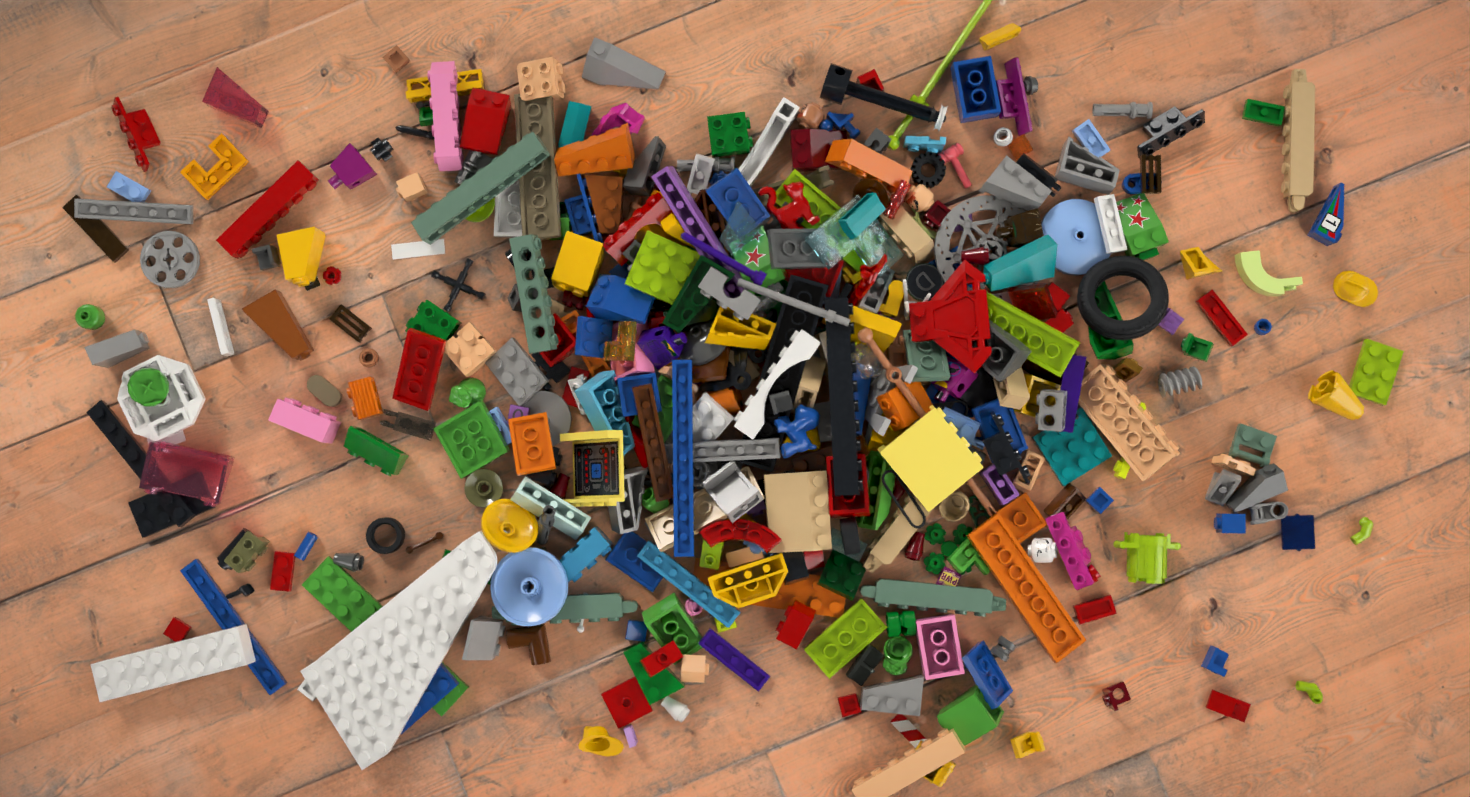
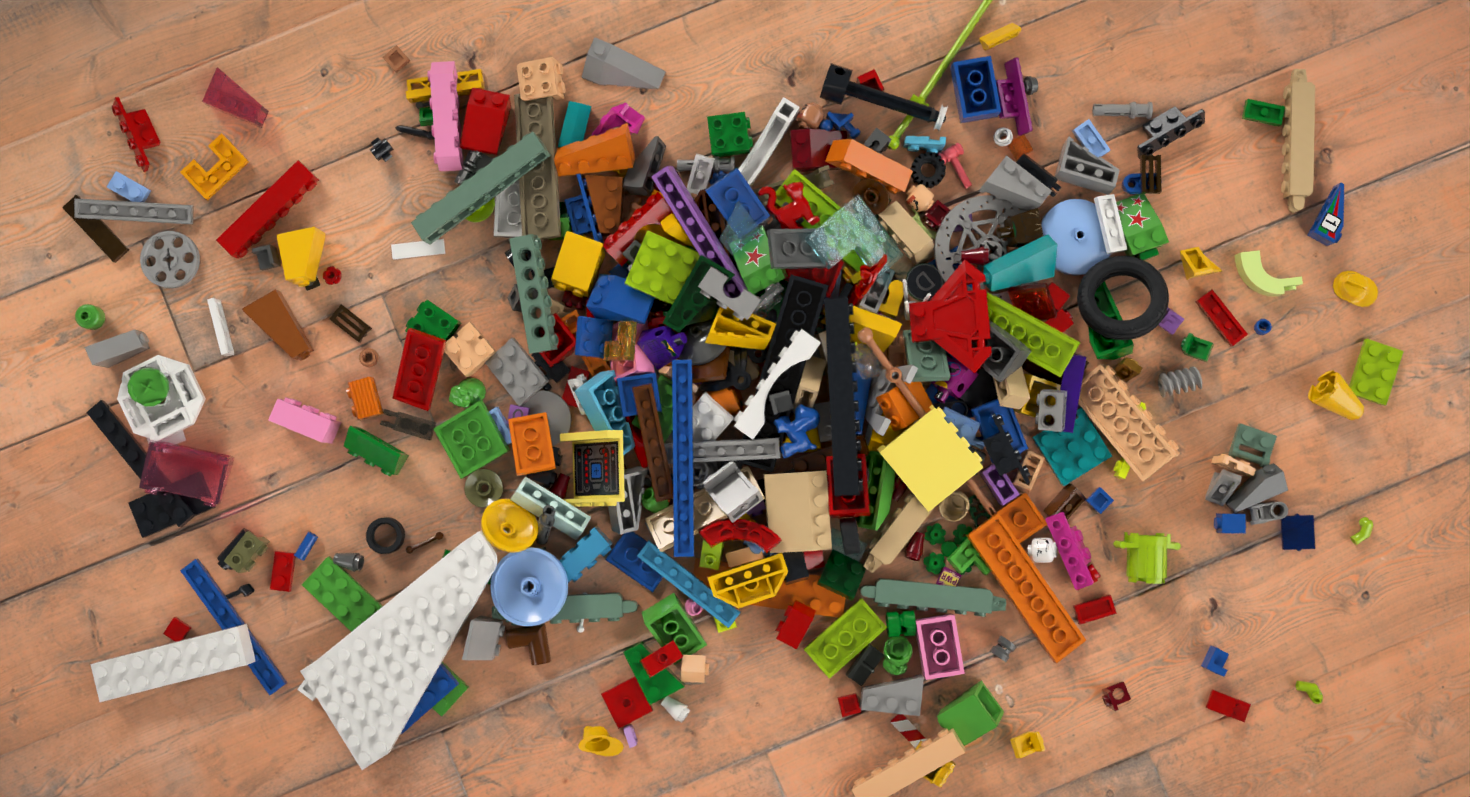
(324, 390): dark tan tile -> none
(350, 169): magenta torso -> none
(411, 187): light nougat brick -> none
(458, 285): black piece -> none
(636, 630): blue slope -> none
(734, 659): dark purple tile -> none
(756, 276): dark purple piece -> none
(829, 315): light grey bar -> none
(861, 215): teal piece -> none
(897, 199): clear red pin -> none
(912, 498): black piece -> none
(987, 674): blue plate -> none

